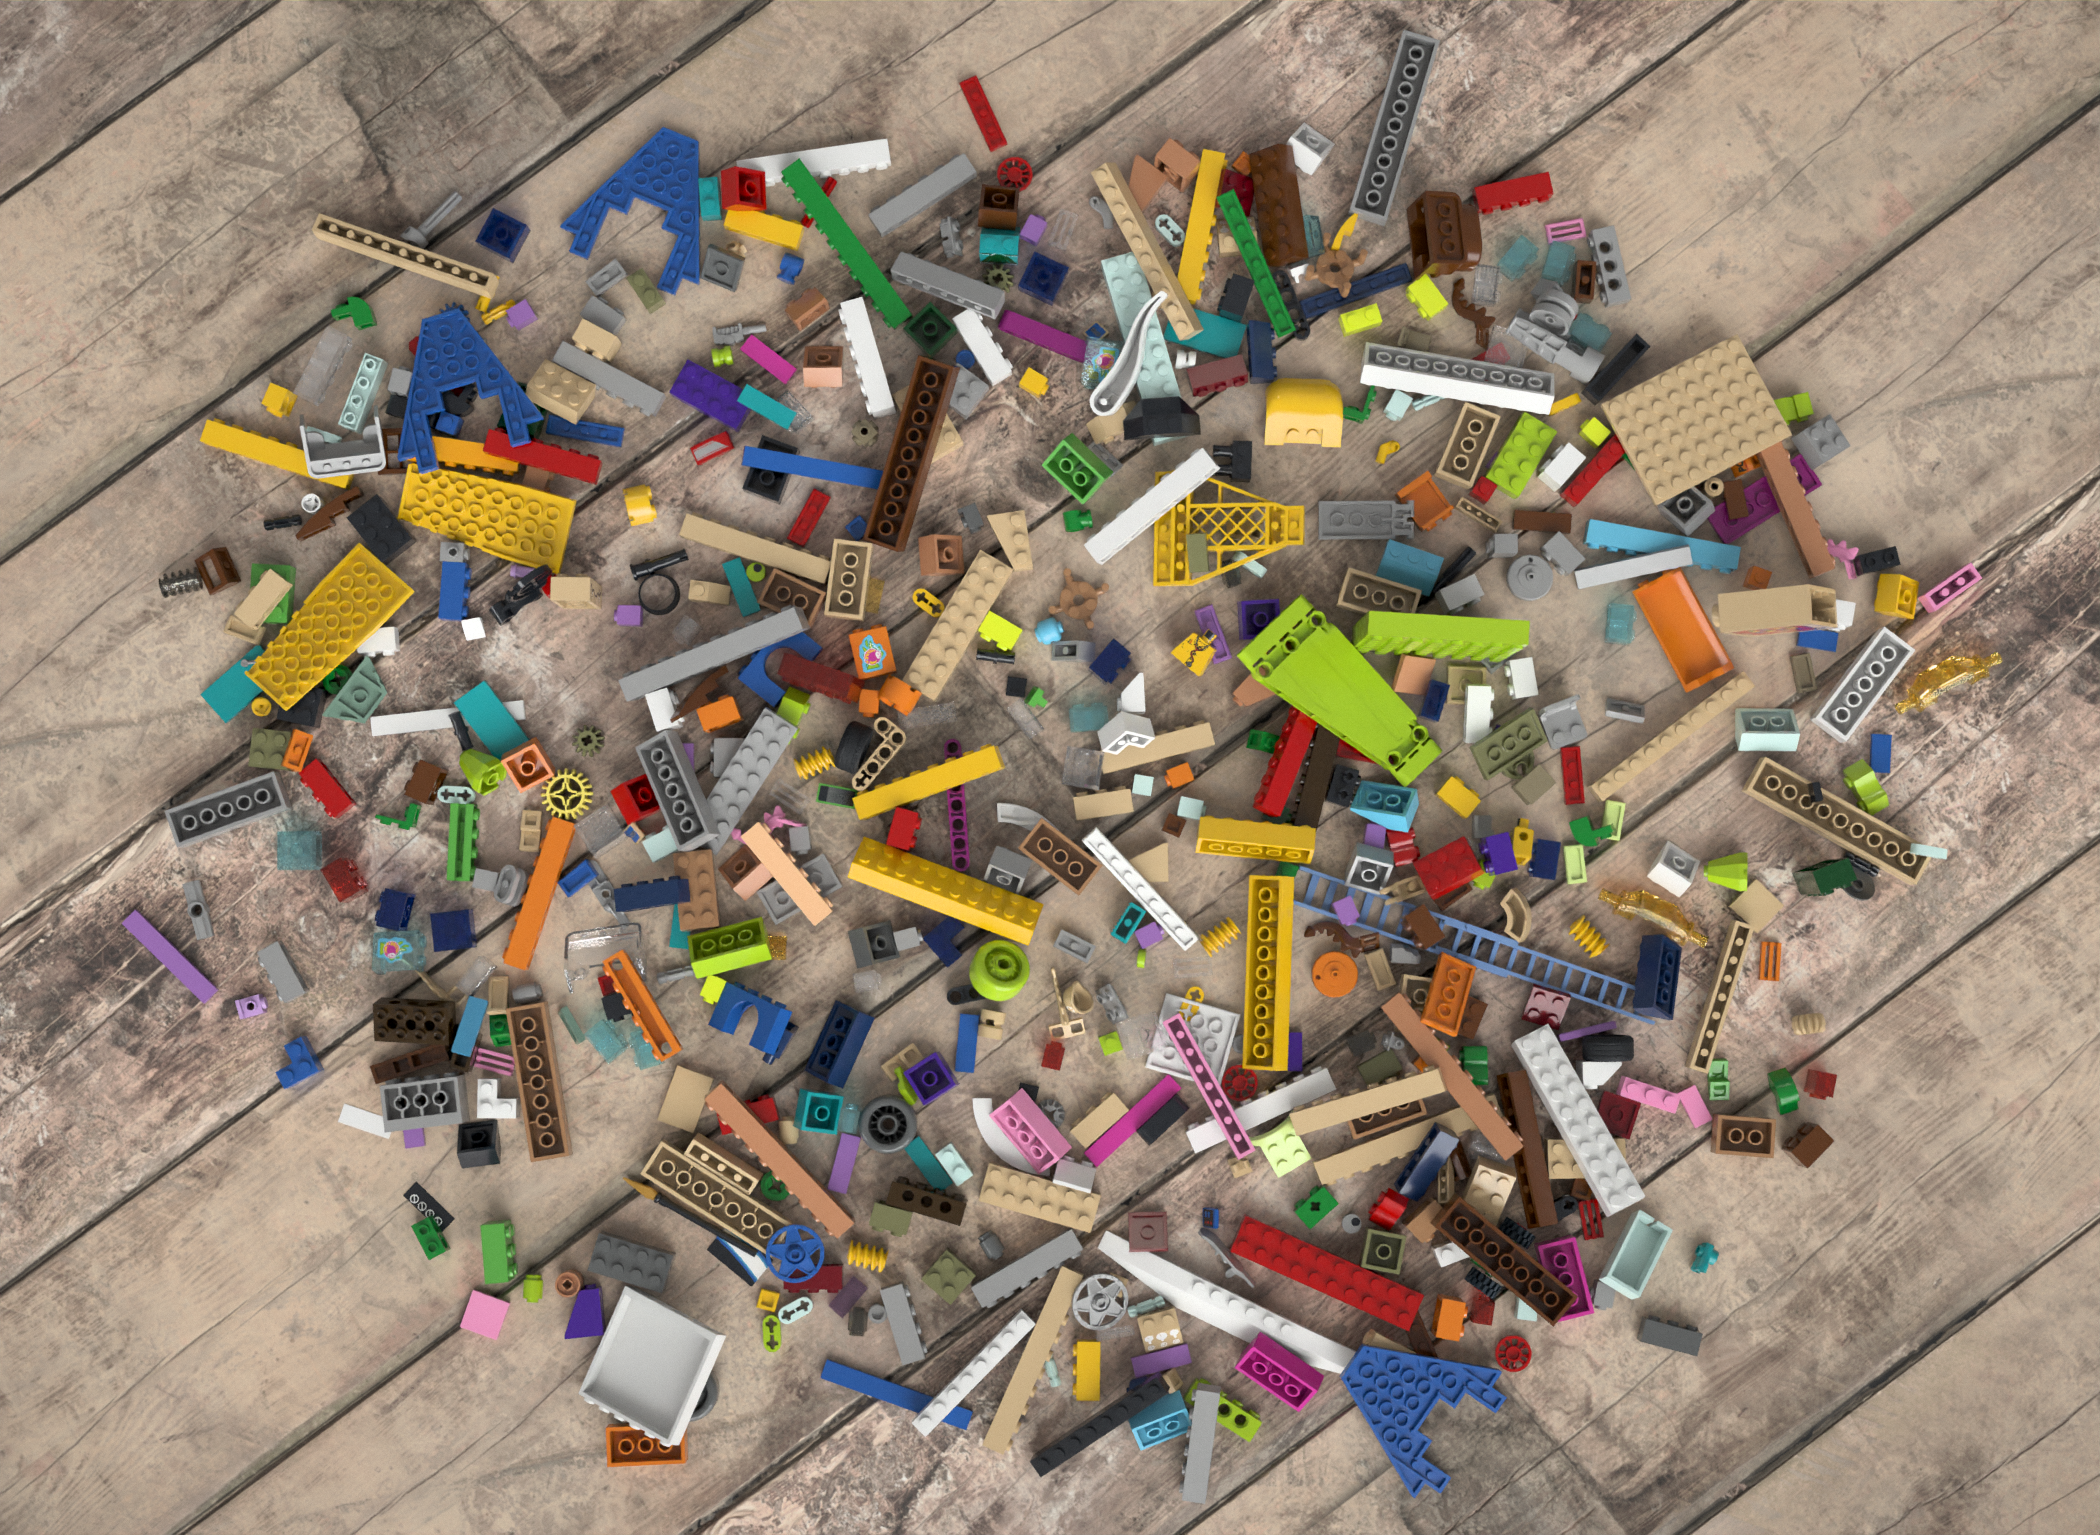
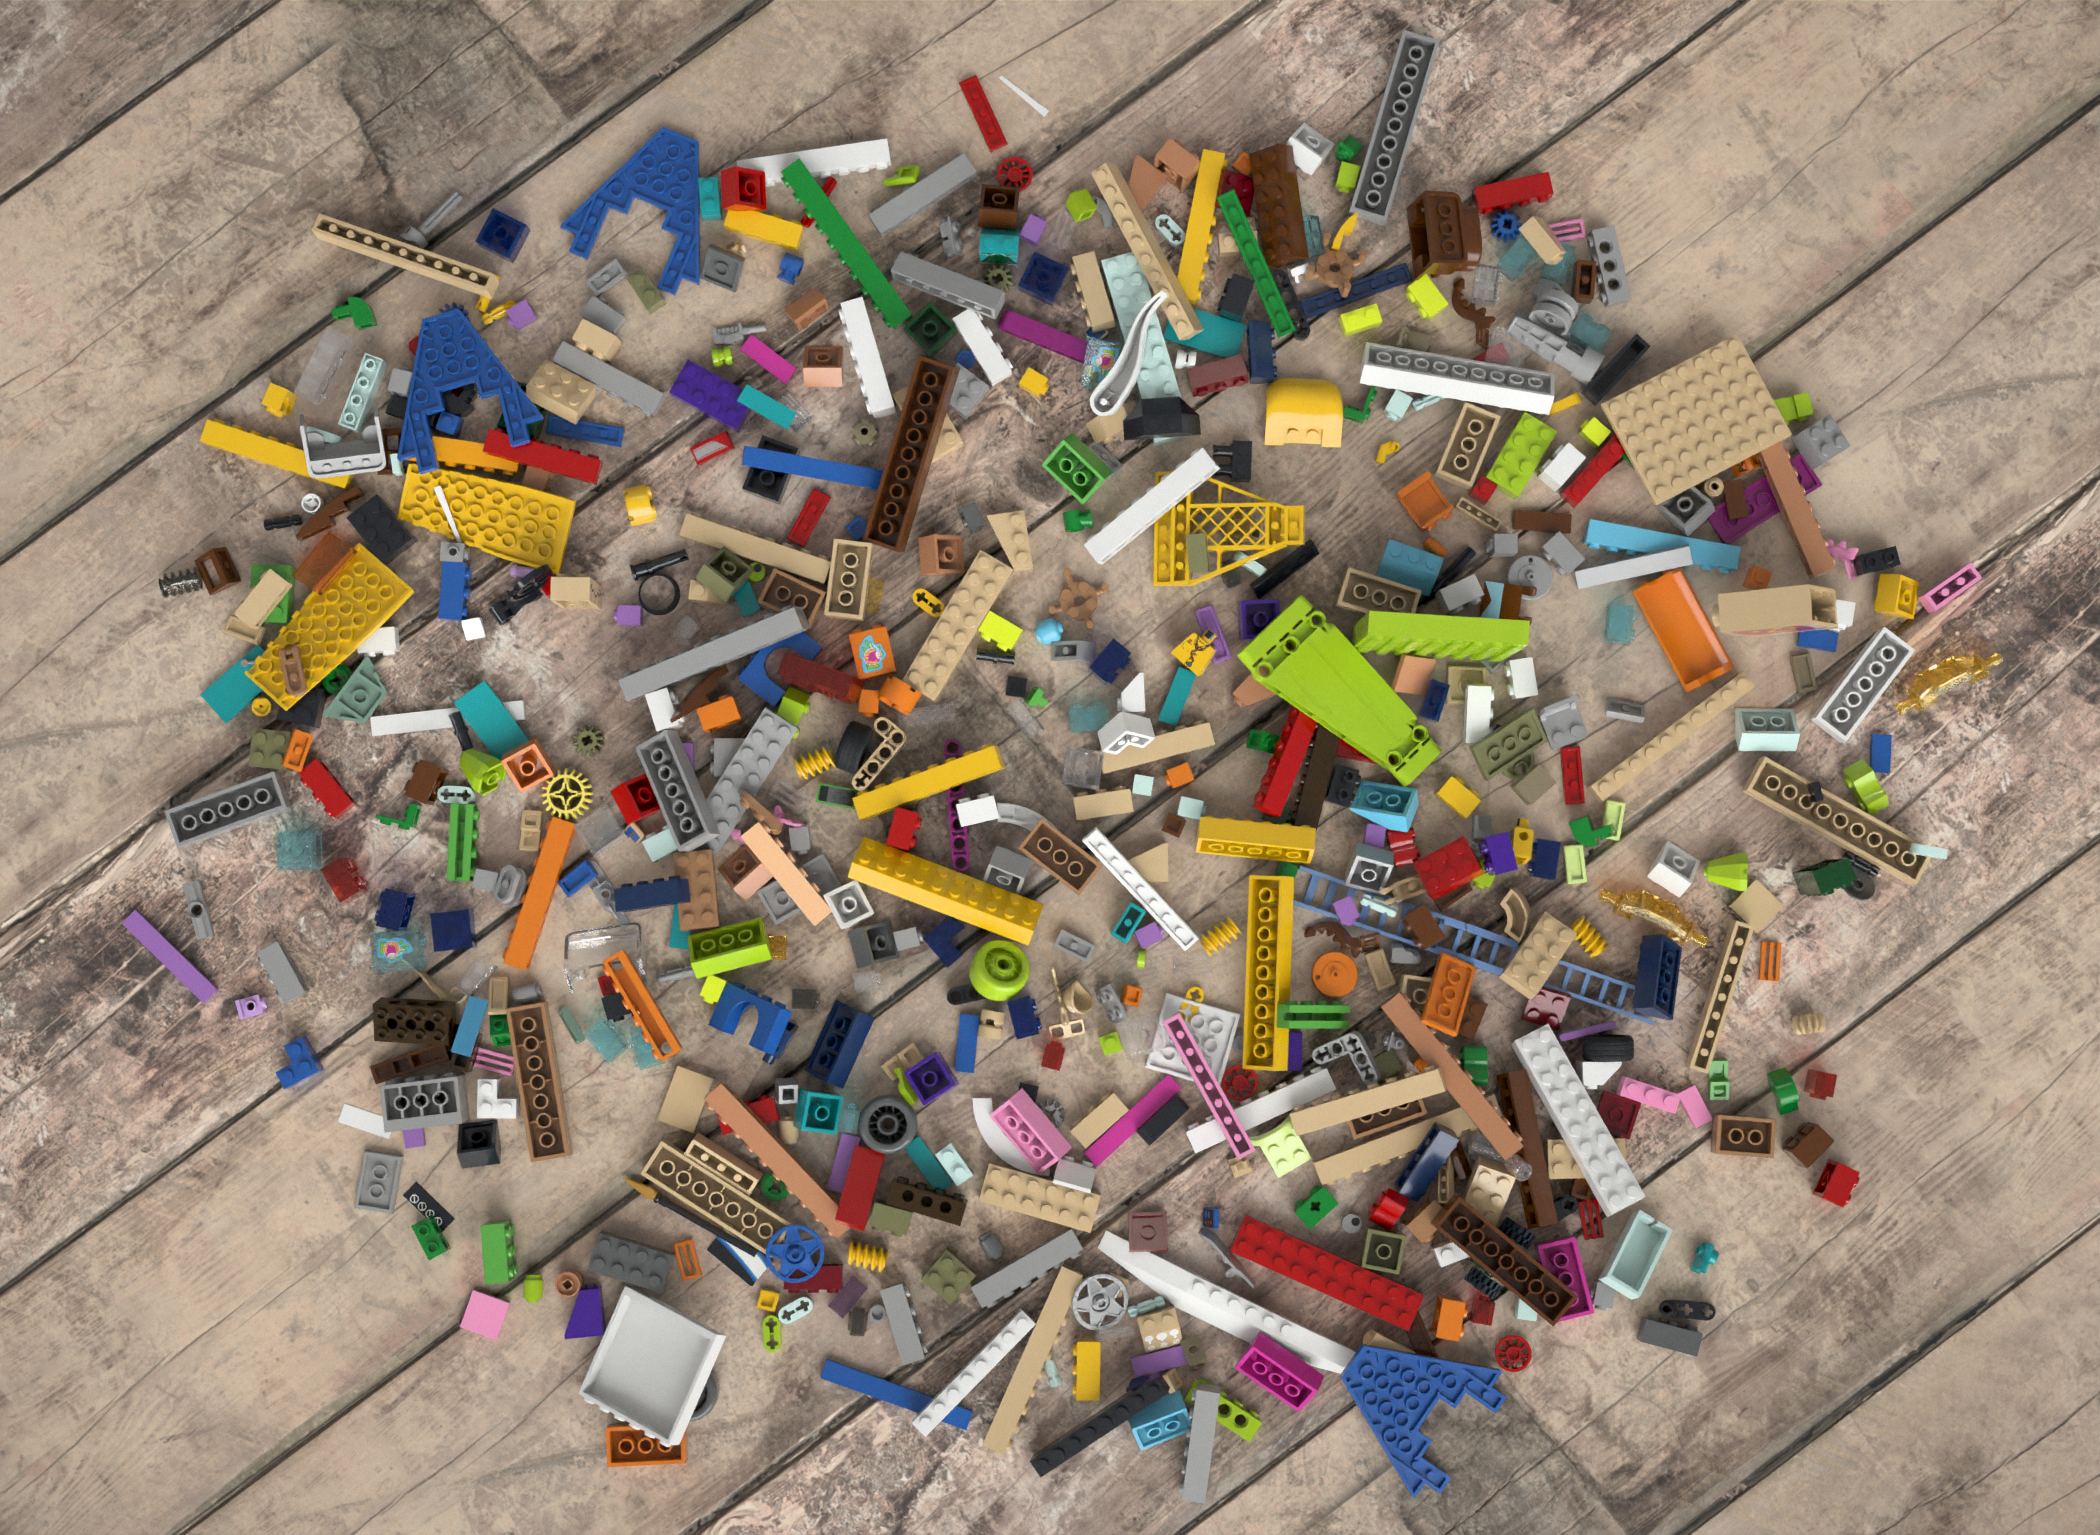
(293, 670): none -> medium nougat plate
(324, 563): none -> clear orange tile
(378, 1181): none -> light grey tile
(397, 466): none -> light aqua tile
(441, 497): none -> white sticker
(686, 1254): none -> orange tile
(724, 574): none -> olive brick
(761, 812): none -> medium nougat plate
(786, 1090): none -> light grey brick
(805, 998): none -> clear smoke brick
(849, 905): none -> white slope
(859, 1188): none -> red brick
(903, 175): none -> lime tile
(977, 810): none -> white brick
(1023, 1017): none -> clear blue brick
(1032, 102): none -> white sticker
(1080, 205): none -> lime brick
(1093, 292): none -> tan brick
(1131, 995): none -> orange tile
(1177, 696): none -> teal tile
(1194, 1353): none -> dark tan bracket
(1284, 569): none -> black tile
(1312, 1015): none -> bright green brick
(1347, 177): none -> lime brick
(1348, 149): none -> green bracket
(1348, 1047): none -> light grey beam
(1364, 519): light grey hinge -> none
(1378, 905): none -> light aqua axle
(1434, 547): none -> orange pin
(1504, 600): none -> reddish brown flag
(1509, 233): none -> blue gear
(1518, 1167): none -> clear brick
(1537, 955): none -> tan brick
(1543, 240): none -> tan slope
(1697, 1314): none -> black beam
(1836, 1183): none -> red brick

